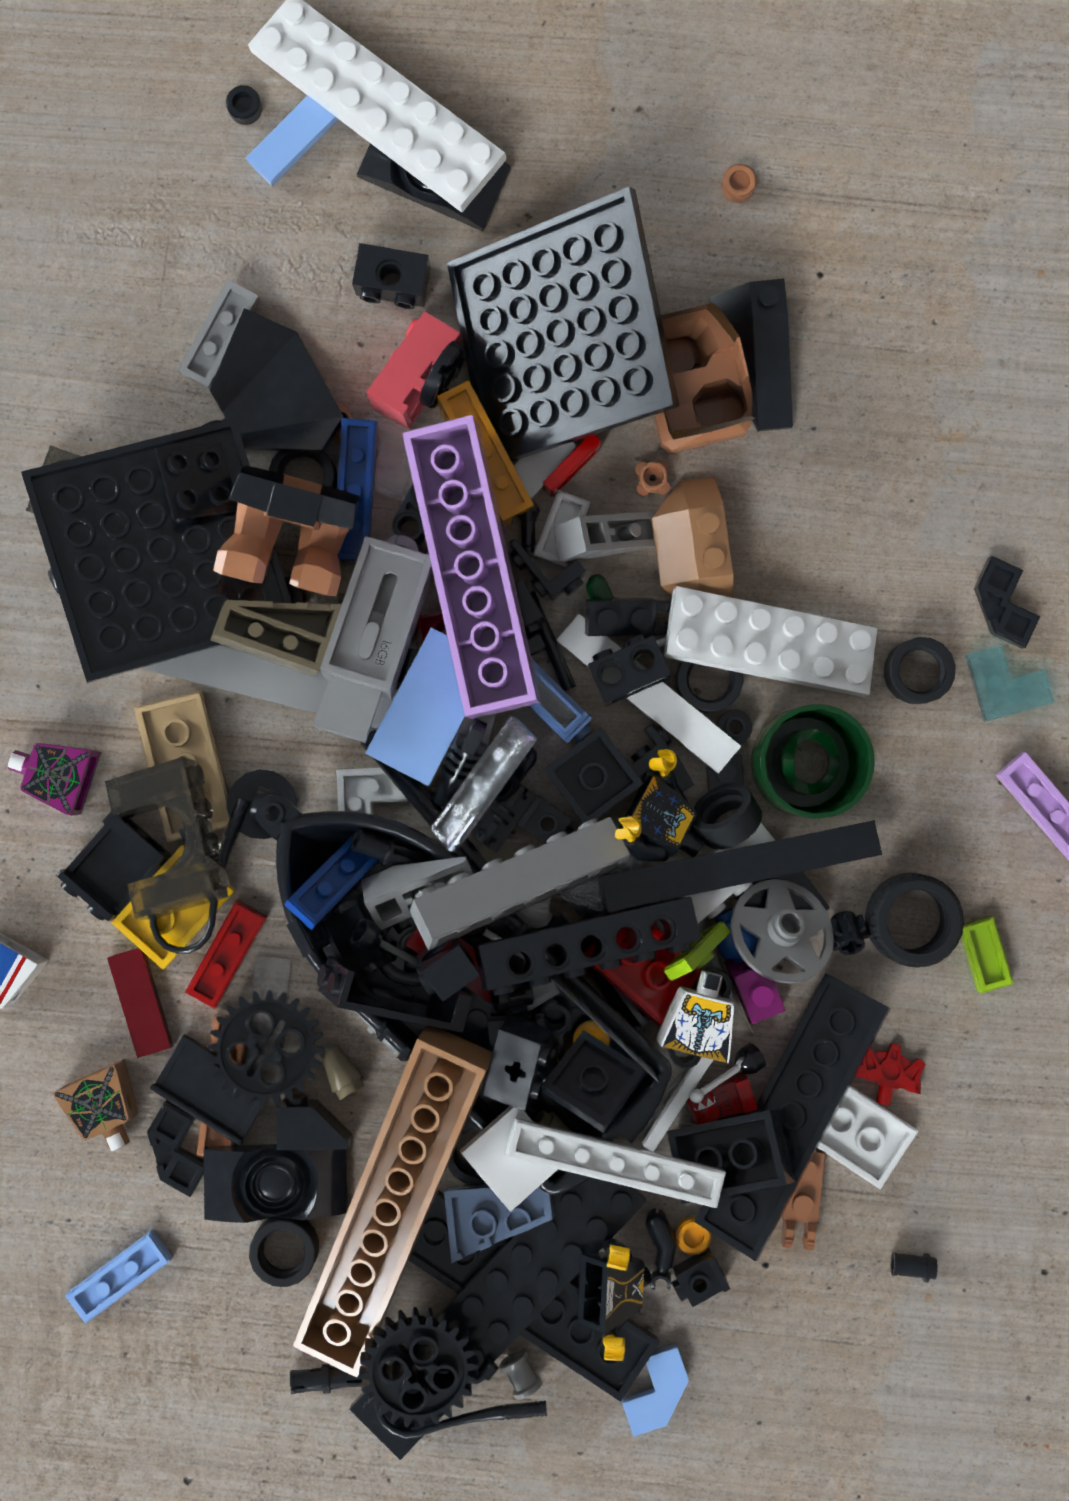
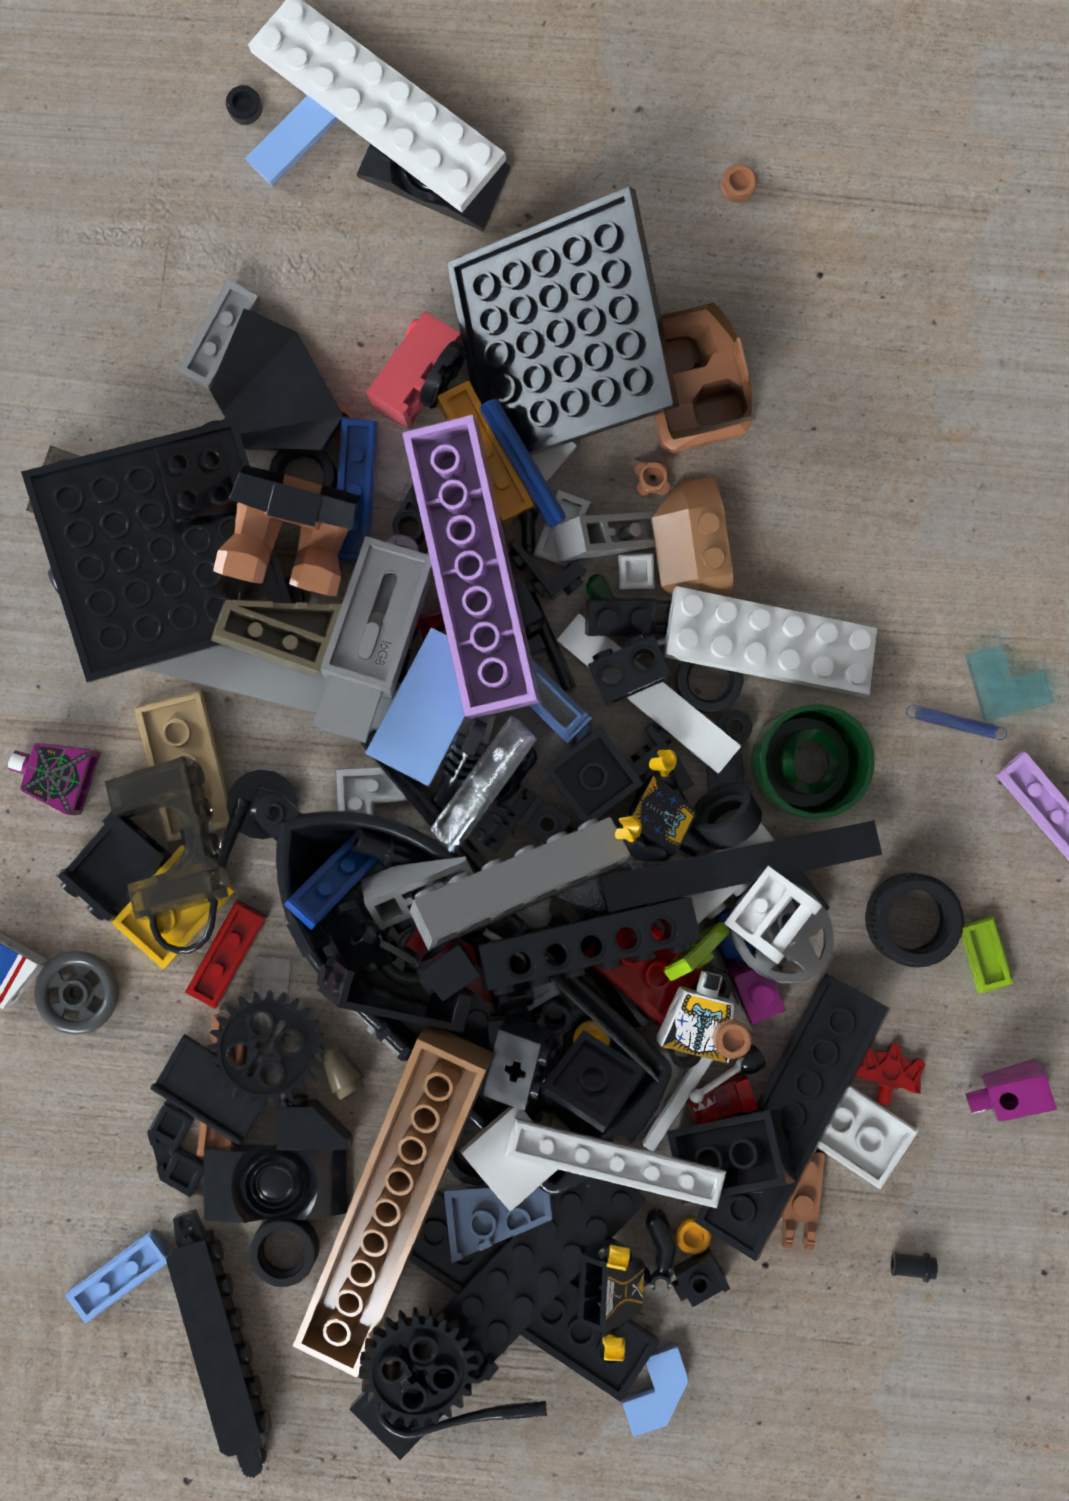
(88, 1019): none -> dark grey plate
(100, 1104): torso -> none
(140, 1002): dark red tile -> none
(218, 1343): none -> black hinge
(321, 1379): black pin -> none
(376, 262): black brick -> none
(520, 1374): light grey bush -> none
(522, 462): none -> blue axle
(571, 465): red tile -> none
(636, 572): none -> white tile
(731, 1039): none -> nougat tile
(761, 321): black wedge -> none
(763, 906): none -> white plate
(849, 932): black gear -> none
(946, 672): black tyre -> none
(969, 724): none -> blue piece
(1003, 617): black tile -> none
(1025, 1088): none -> magenta torso

